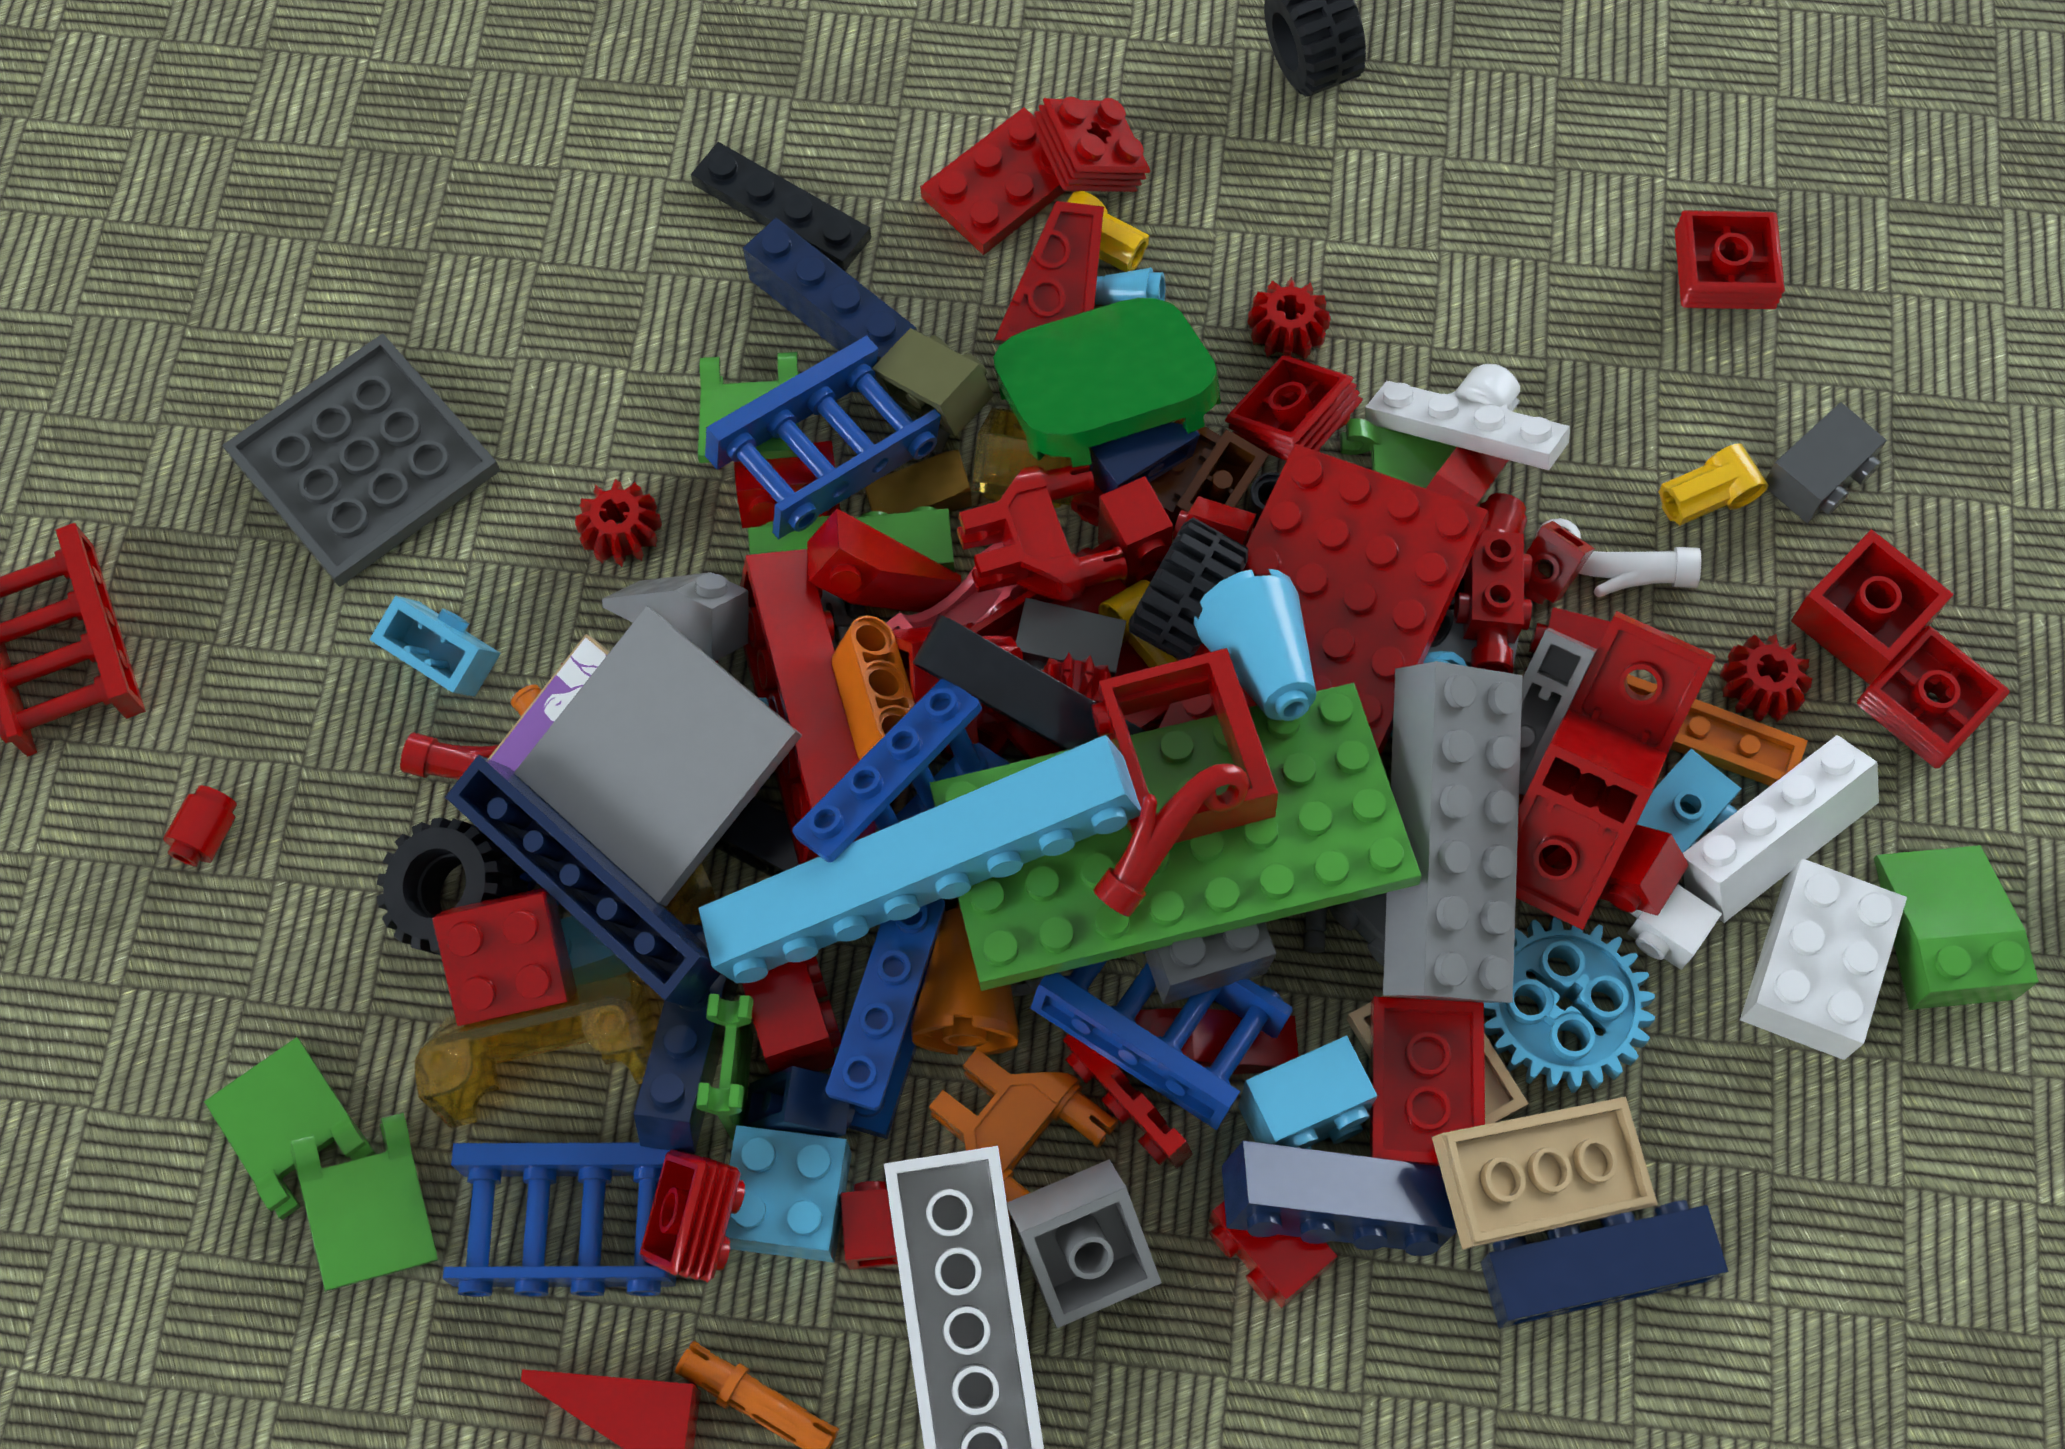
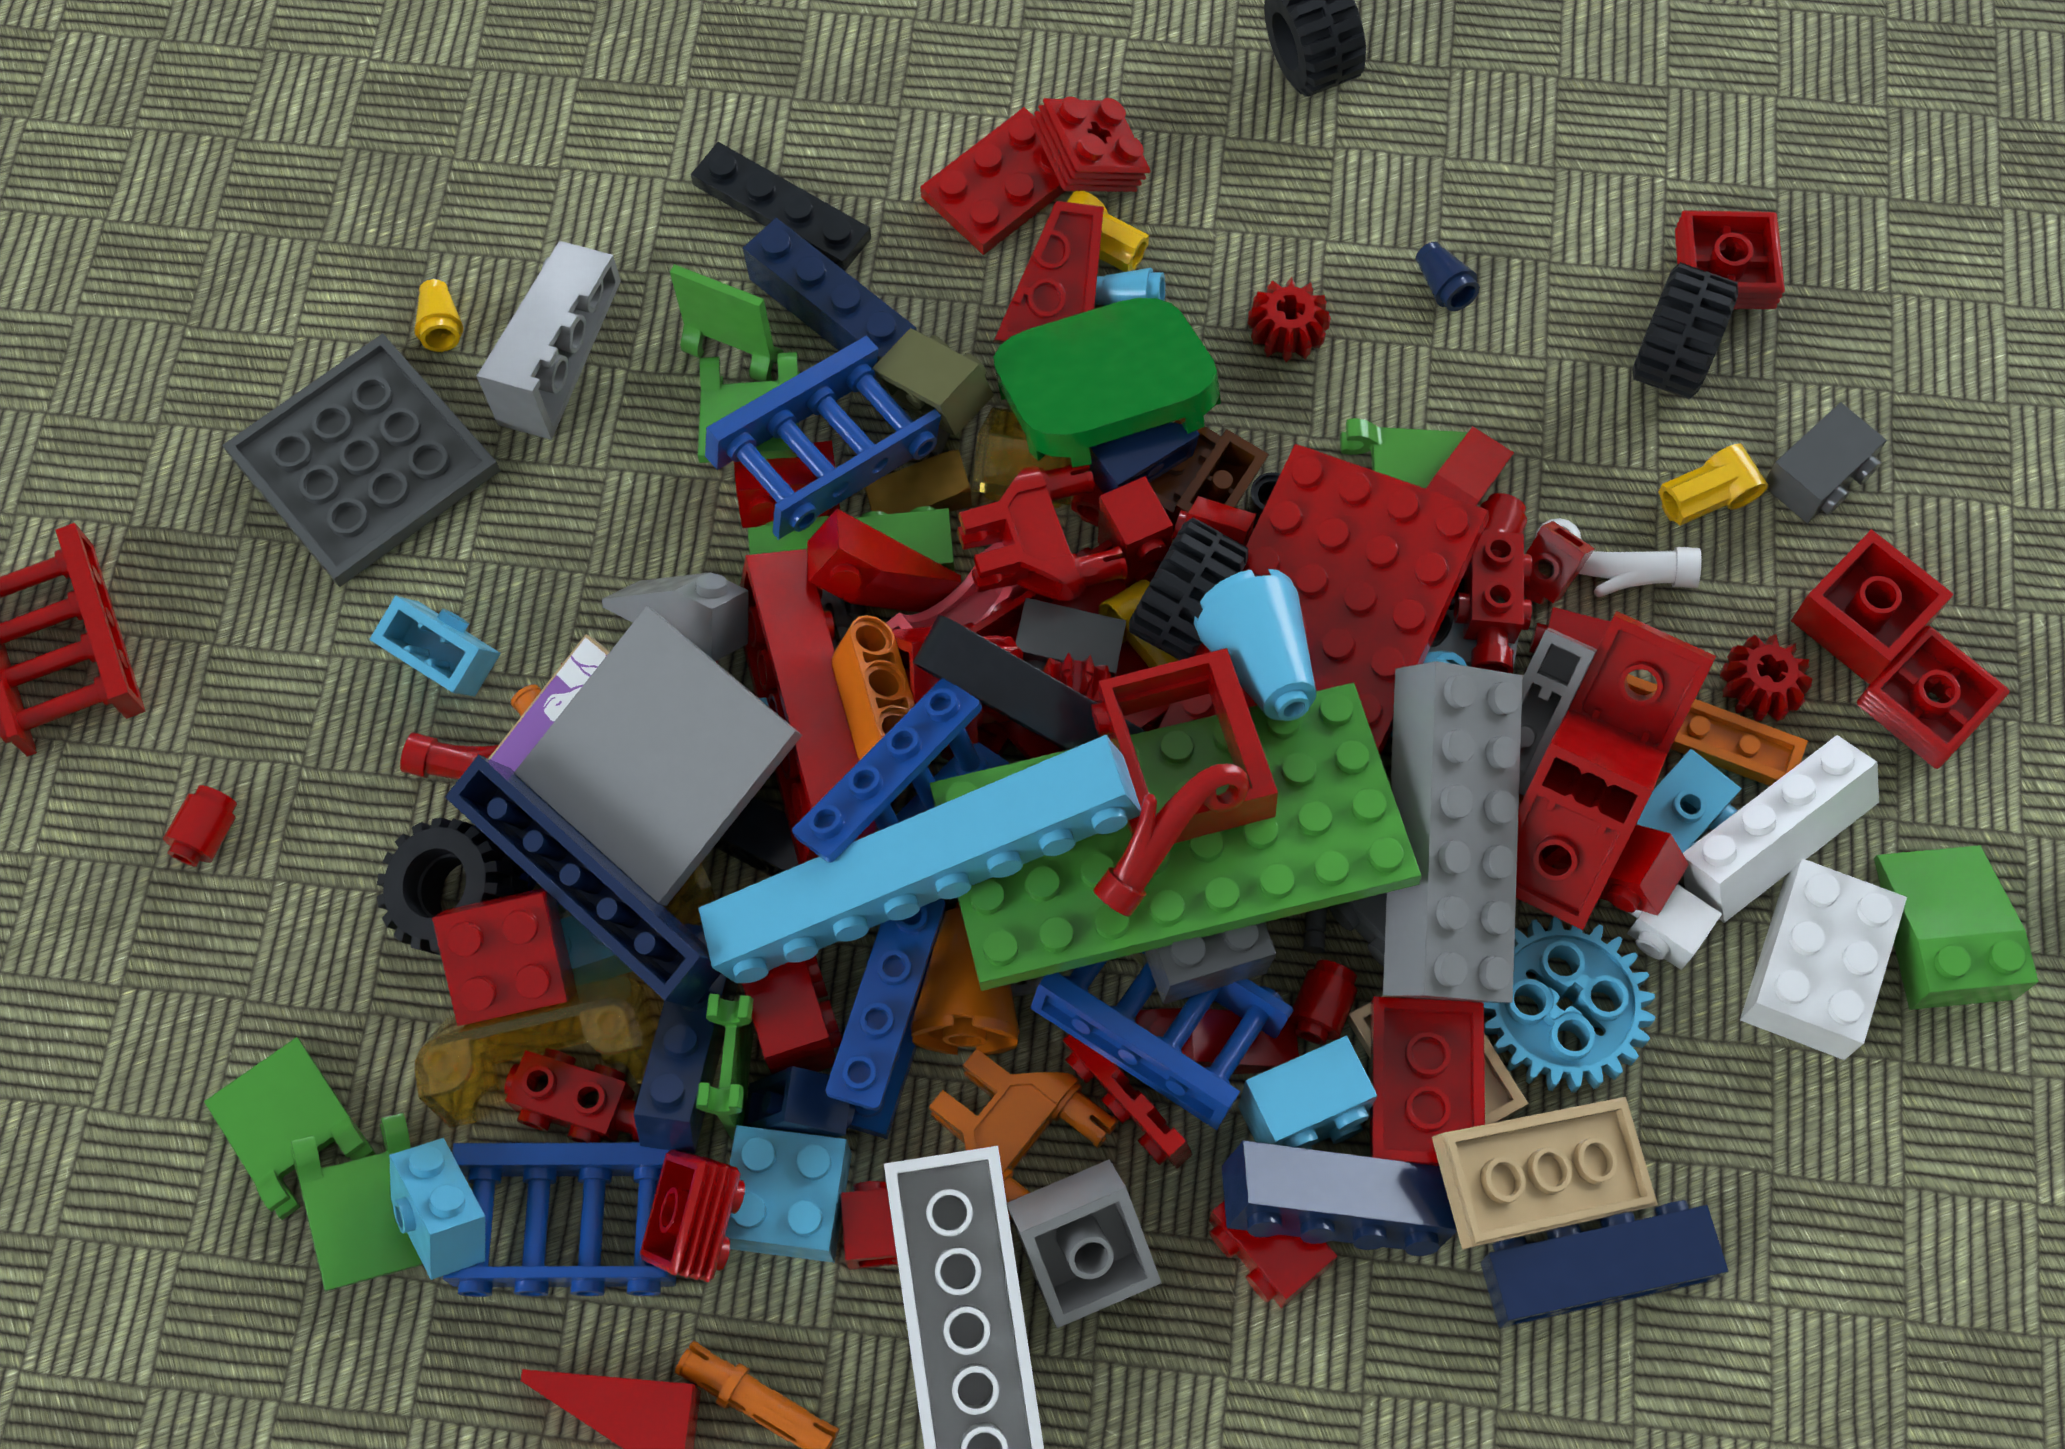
(437, 318): none -> yellow cone
(437, 1208): none -> medium azure brick
(549, 340): none -> light grey wedge
(564, 1097): none -> red brick
(616, 505): red gear -> none
(726, 316): none -> bright green flag
(1294, 406): red brick -> none
(1324, 1002): none -> red brick
(1448, 278): none -> dark blue cone
(1472, 417): white plate -> none
(1685, 330): none -> black tyre

